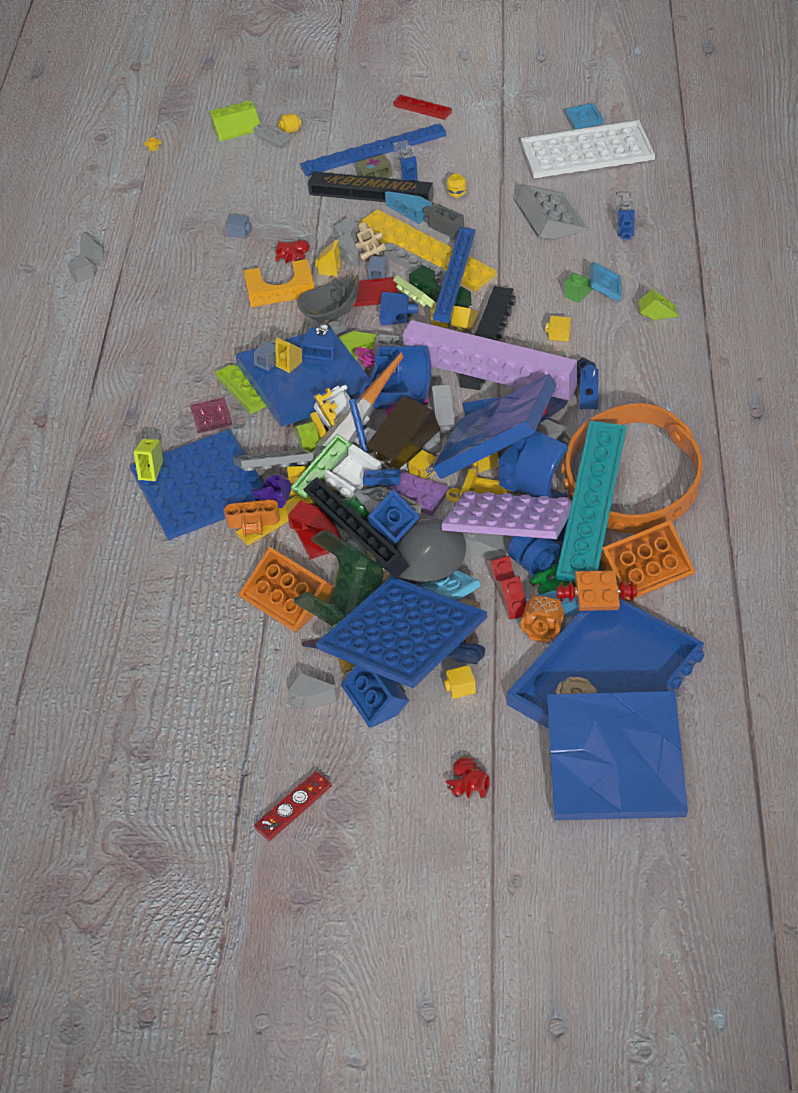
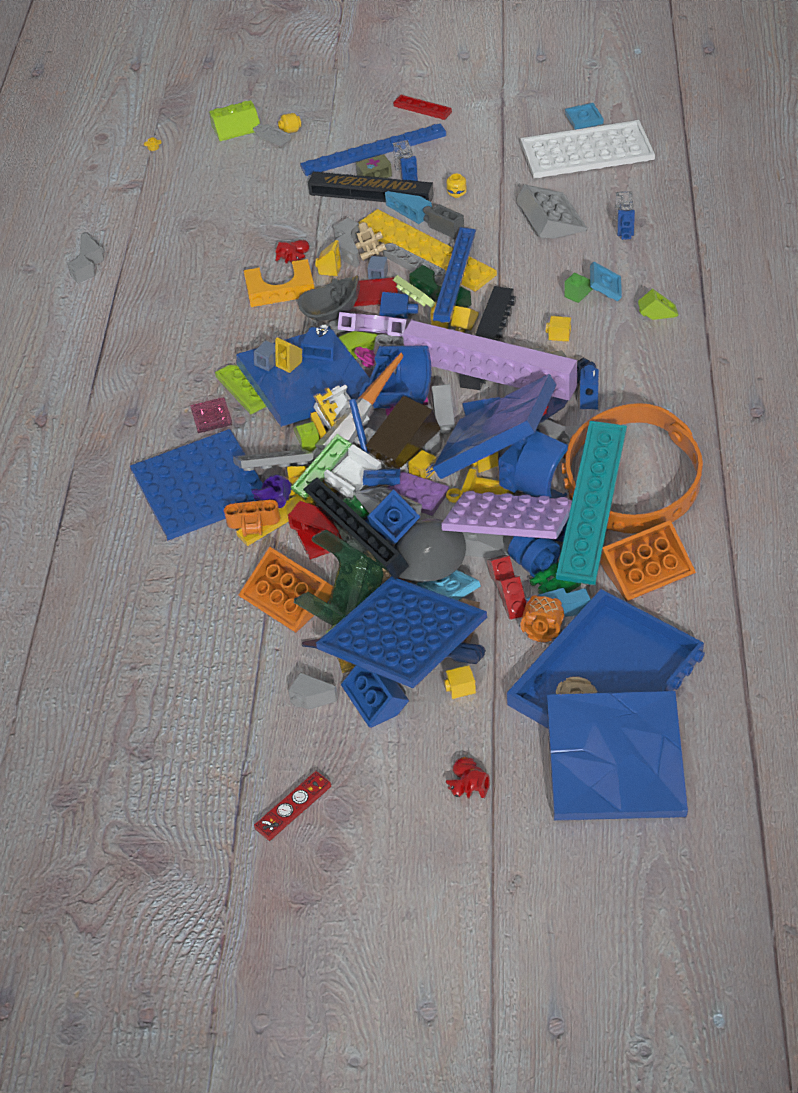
(147, 453): neon yellow torso -> none
(238, 226): sand blue brick -> none
(372, 323): none -> lavender arch
(596, 590): orange plate -> none

